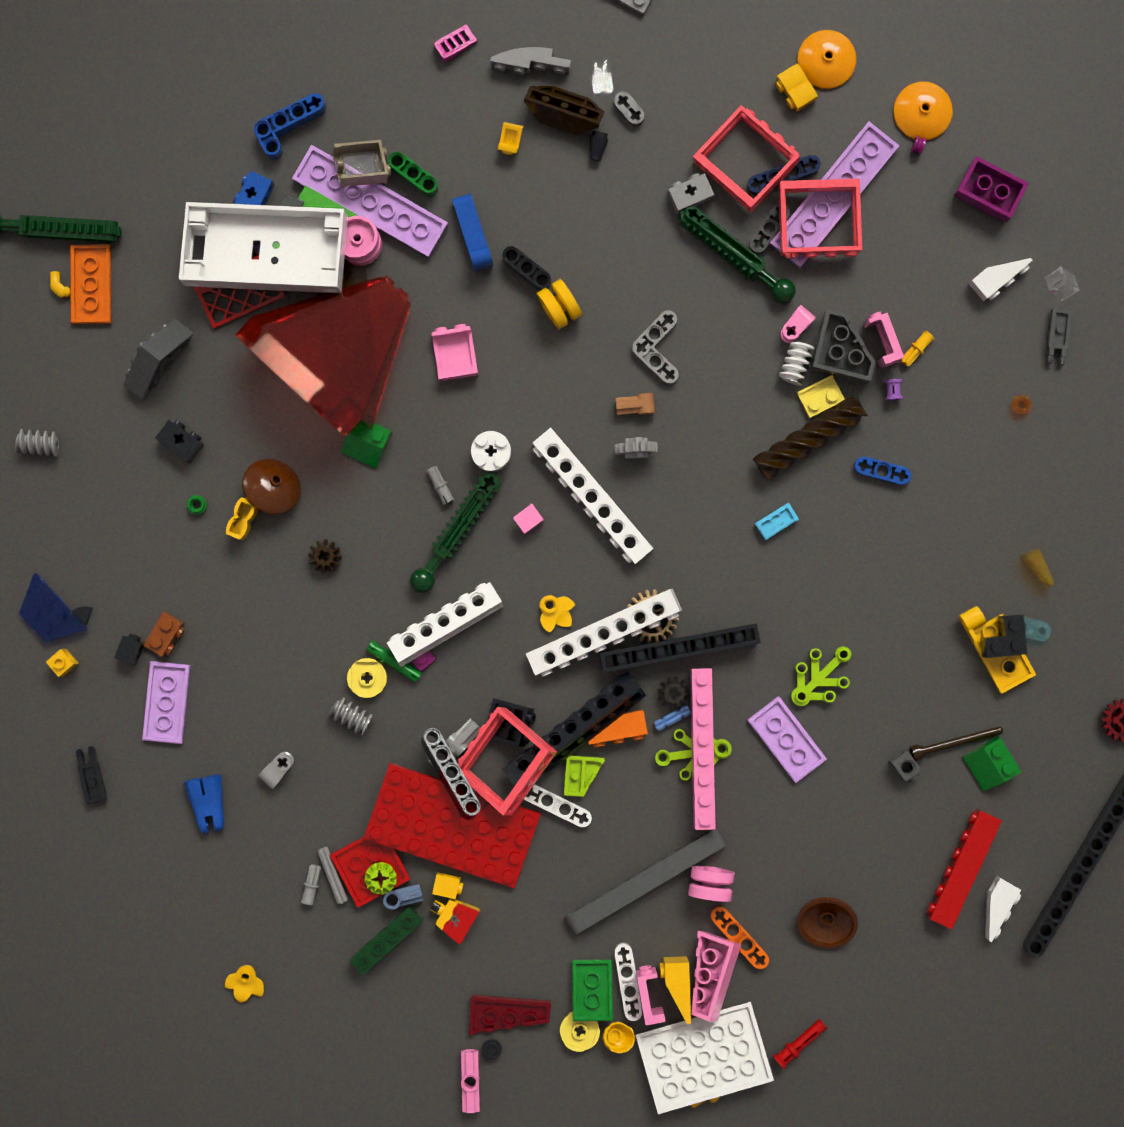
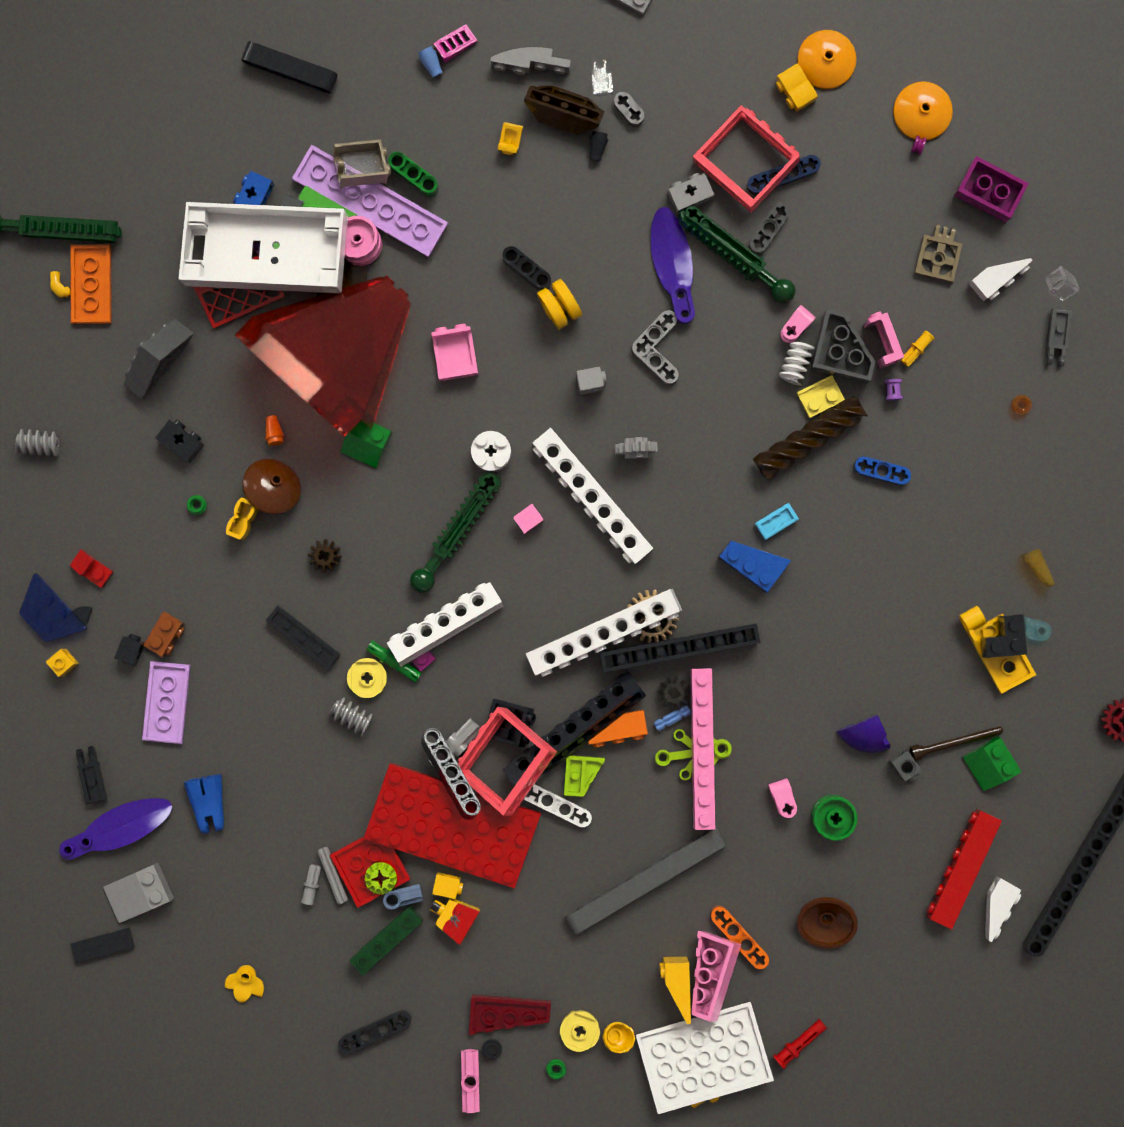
(91, 568): none -> red slope
(102, 945): none -> black tile
(119, 827): none -> dark purple plant
(138, 892): none -> light grey slope
(274, 433): none -> orange cone
(274, 771): light grey piece -> none
(289, 67): none -> black beam
(291, 122): blue beam -> none
(303, 637): none -> black plate
(375, 1033): none -> black beam
(430, 60): none -> medium blue cone
(440, 485): light grey axle -> none
(472, 232): blue beam -> none
(556, 1075): none -> green plate
(558, 614): yellow plate -> none
(591, 380): none -> light grey brick
(592, 990): green tile -> none
(628, 981): white beam -> none
(641, 404): medium nougat piece -> none
(651, 1015): bright pink panel -> none
(673, 261): none -> dark purple plant
(711, 883): bright pink wheel -> none
(754, 565): none -> blue wedge
(782, 794): none -> bright pink piece
(787, 739): lavender tile -> none
(819, 678): lime plant -> none
(821, 186): coral window -> none
(824, 209): lavender plate -> none
(835, 829): none -> green wheel
(866, 735): none -> dark purple brick
(942, 240): none -> dark tan piece

